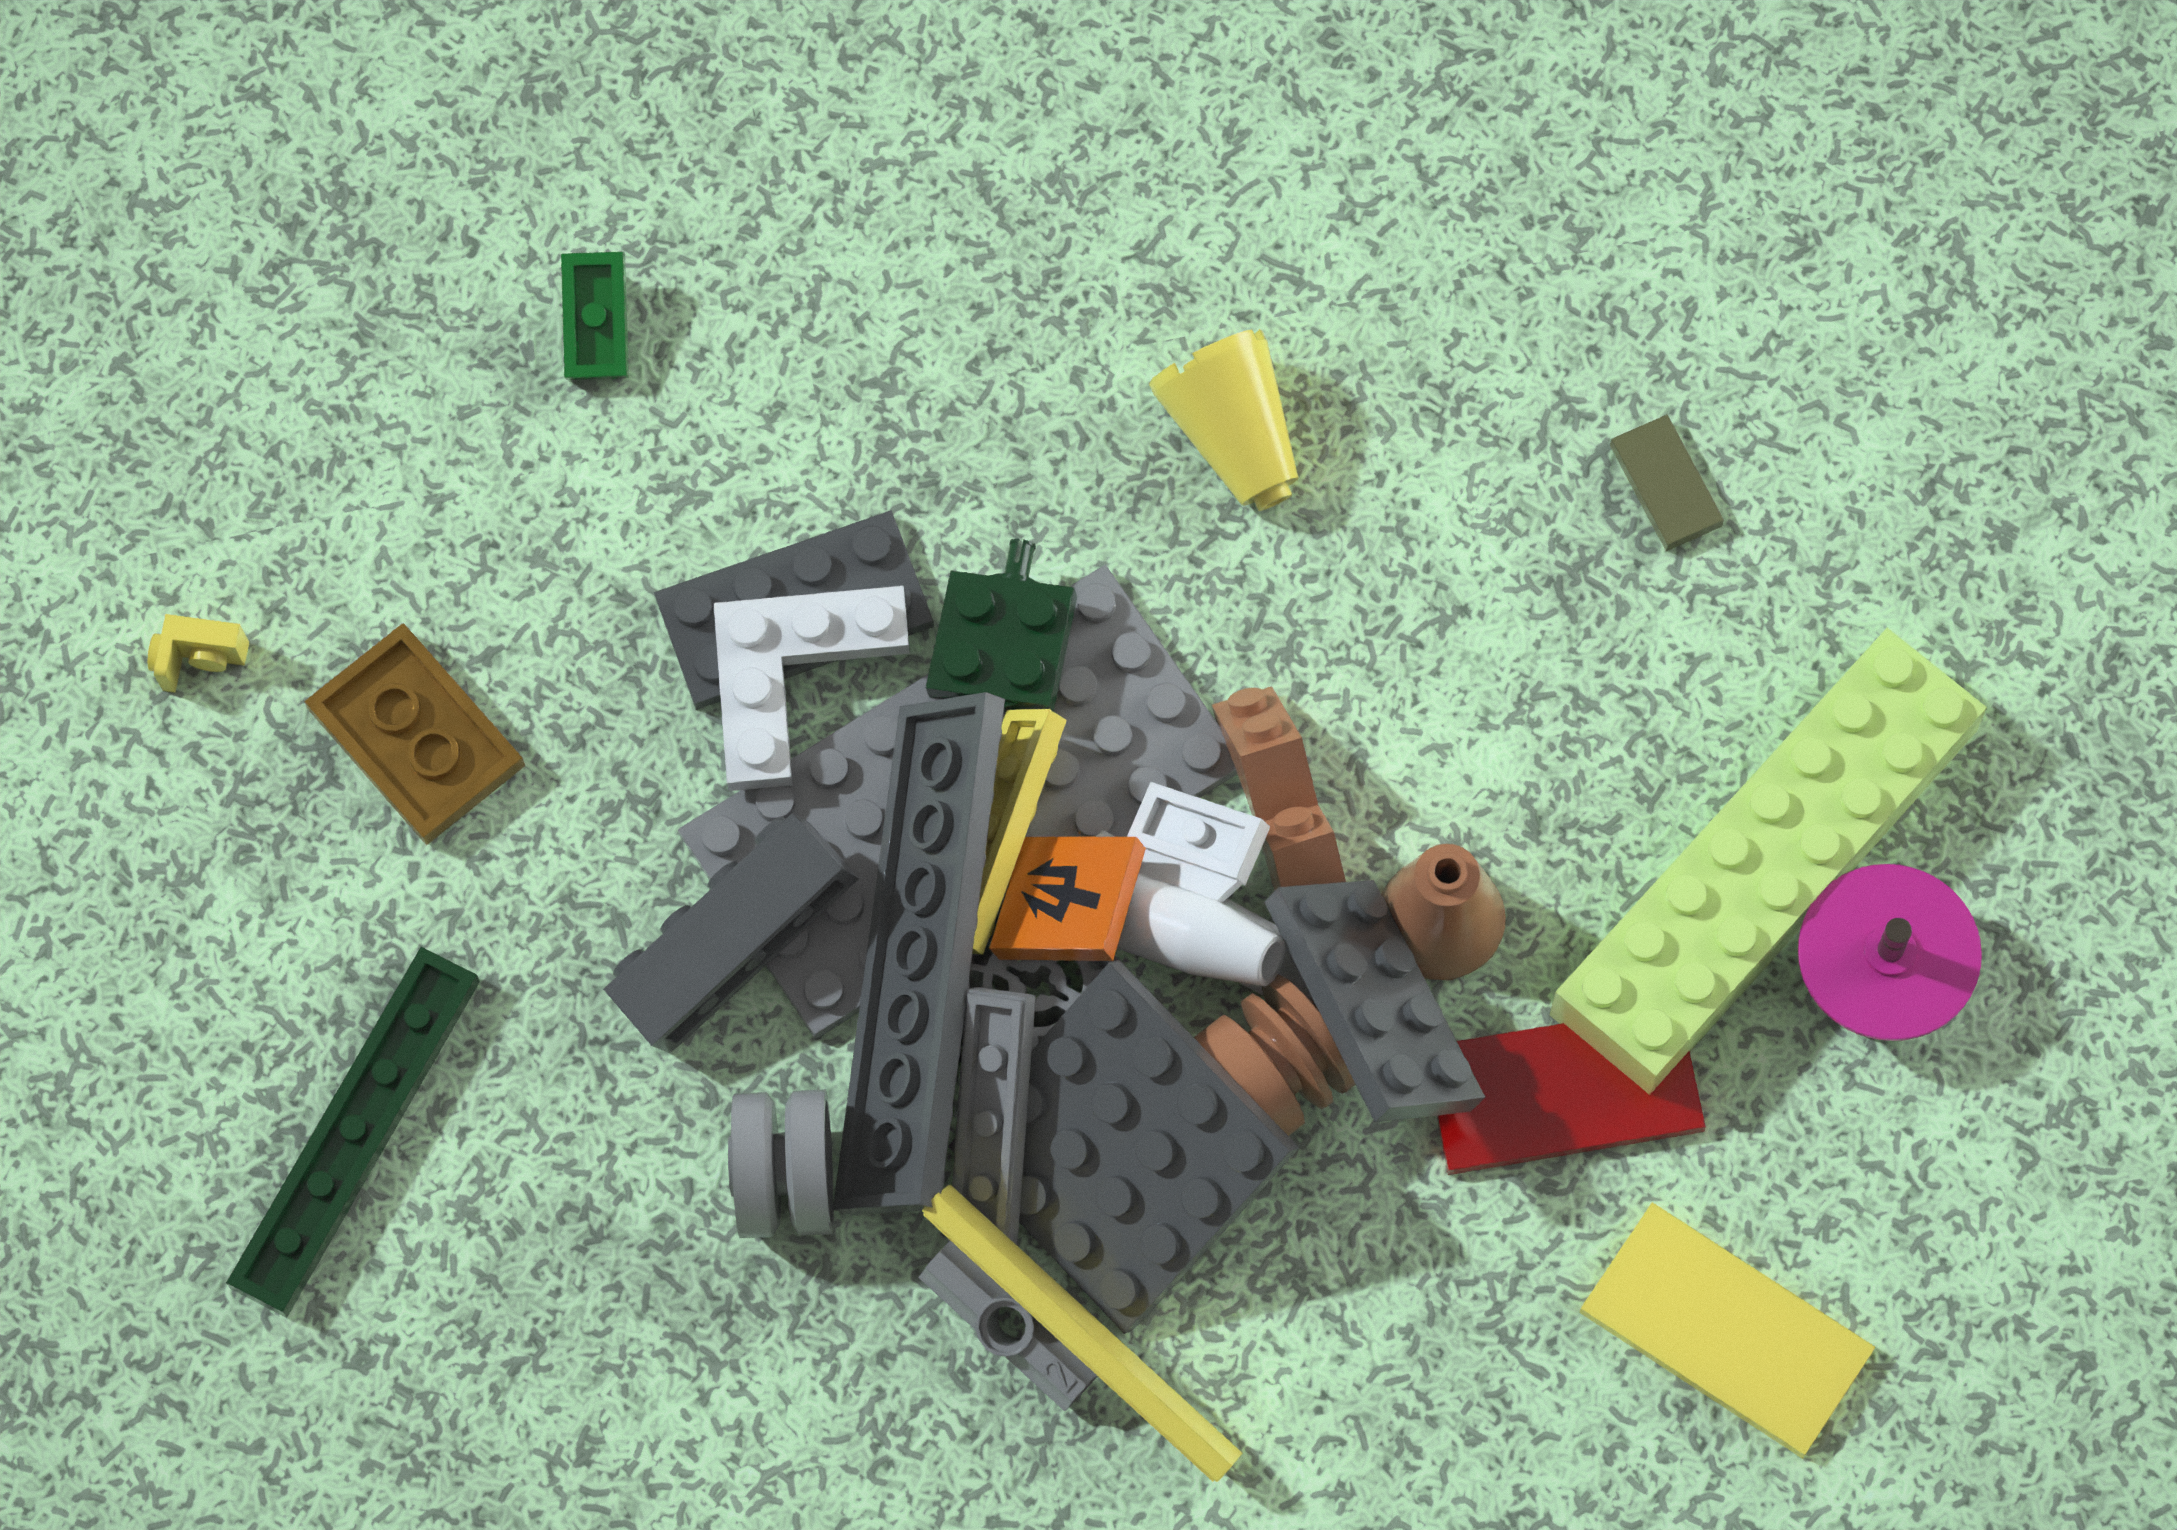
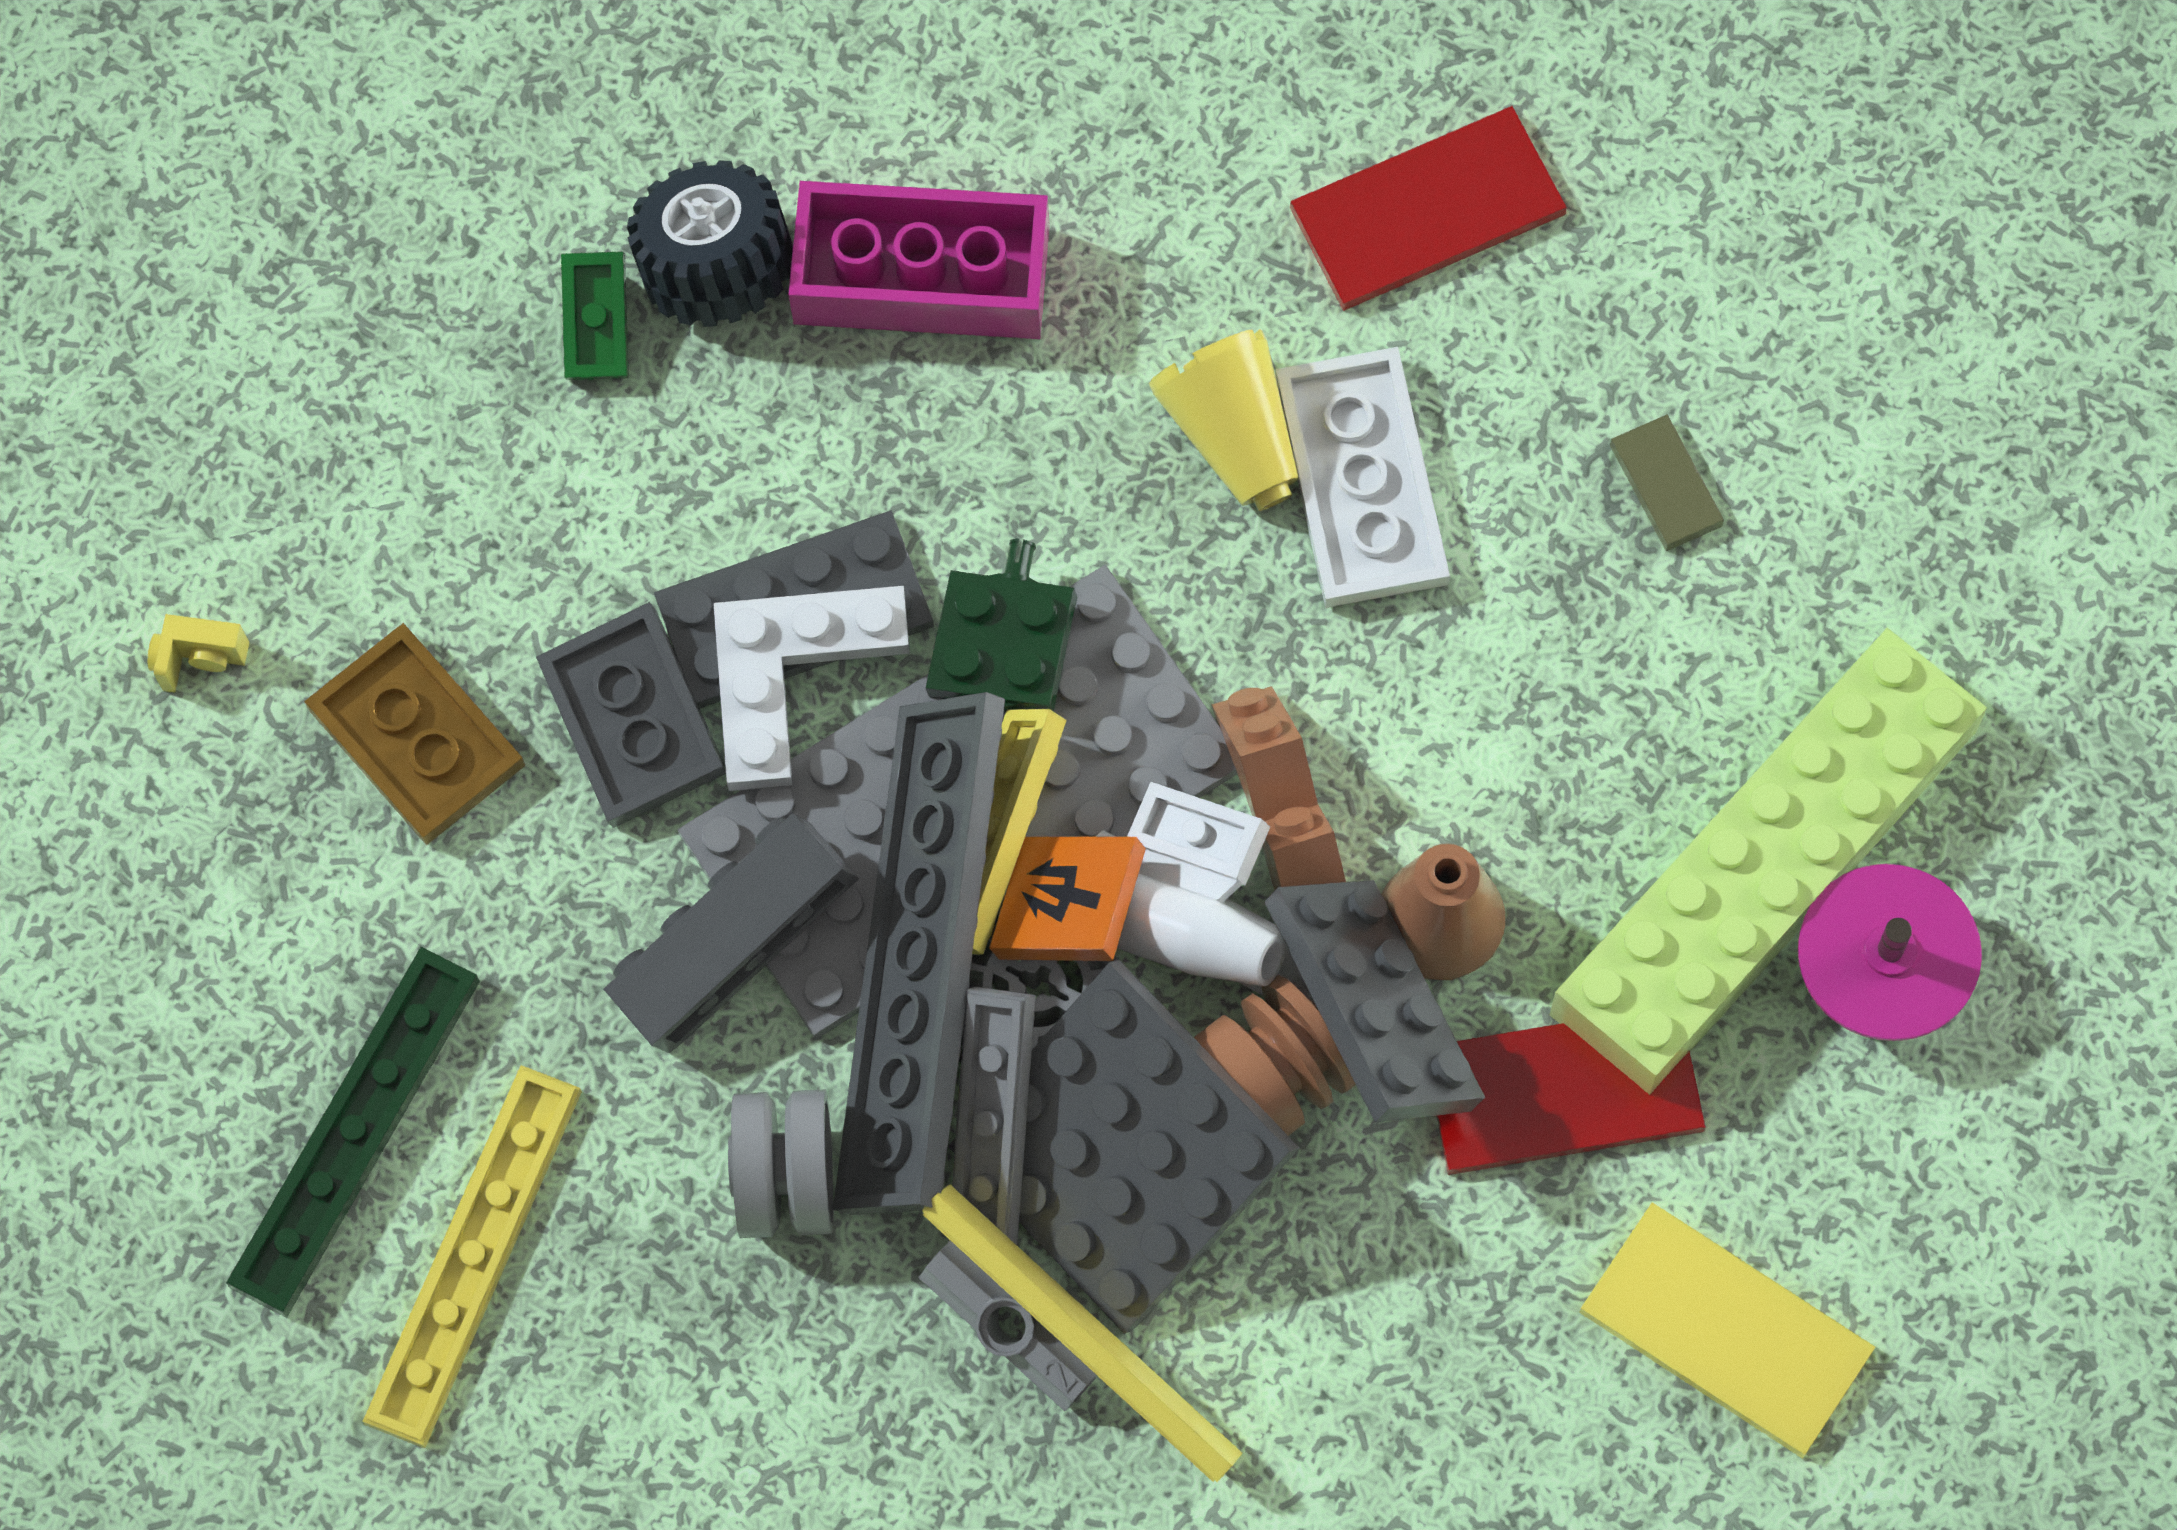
(472, 1257): none -> light yellow tile
(631, 715): none -> dark grey plate
(710, 243): none -> black wheel
(919, 259): none -> dark pink brick
(1362, 477): none -> white plate
(1428, 208): none -> red tile

